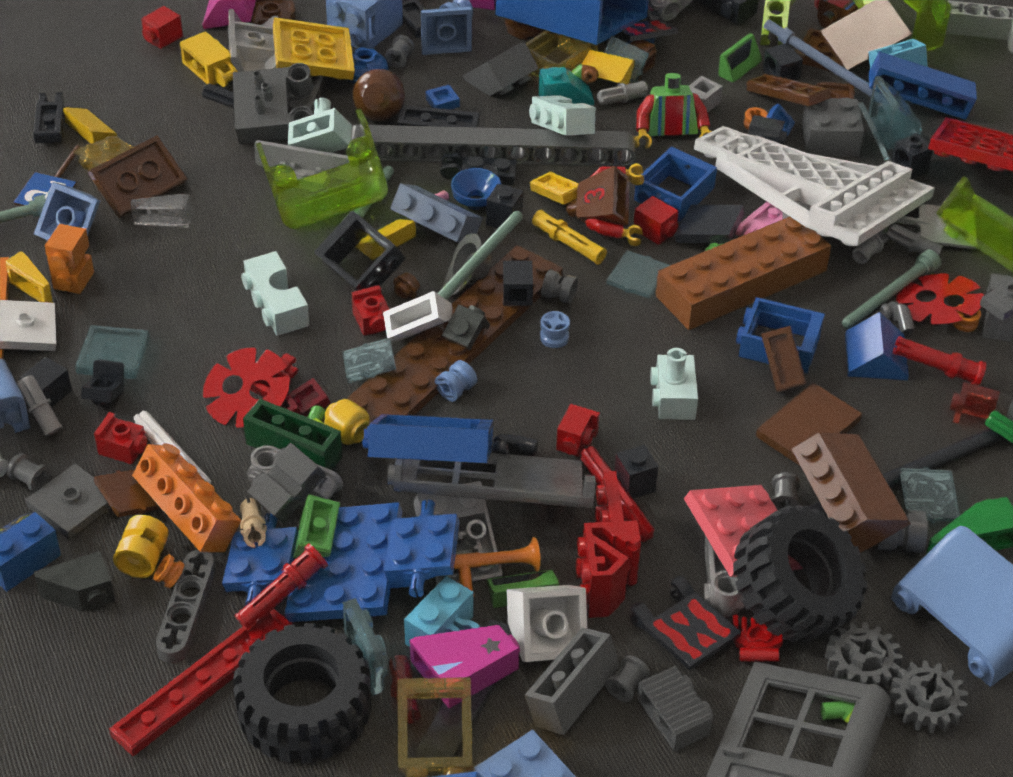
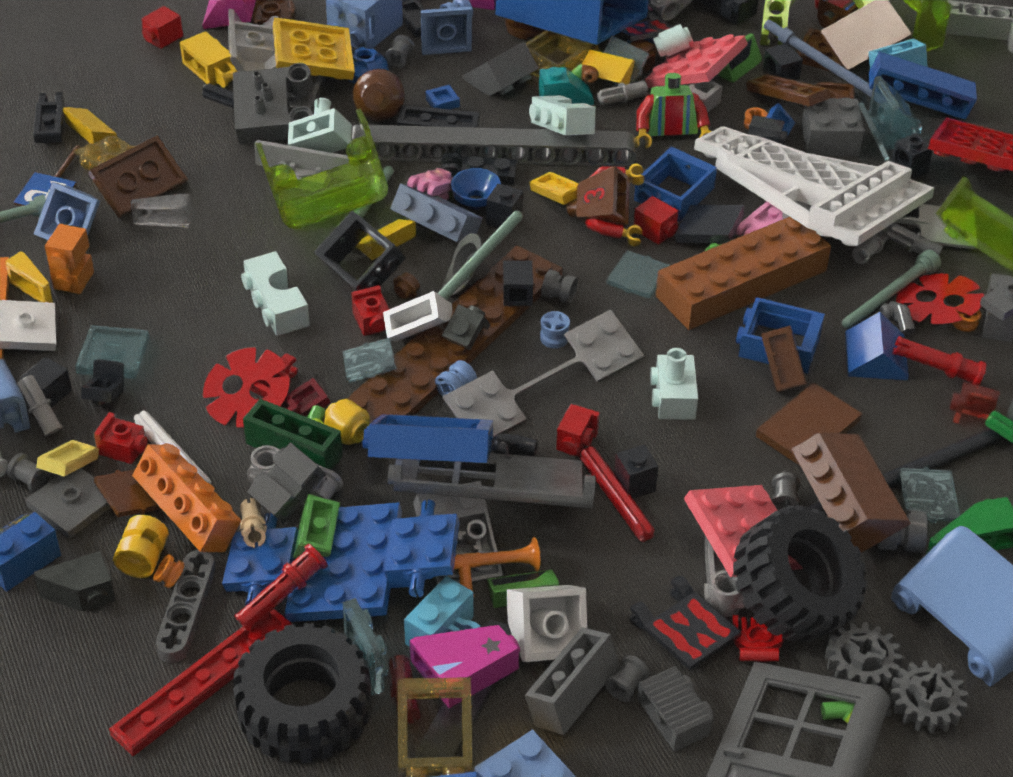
(67, 458): none -> light yellow tile
(432, 182): none -> bright pink hinge
(559, 231): yellow pin -> none
(598, 344): none -> light grey hinge
(608, 551): red piece -> none
(672, 40): none -> light aqua brick
(700, 61): none -> coral plate

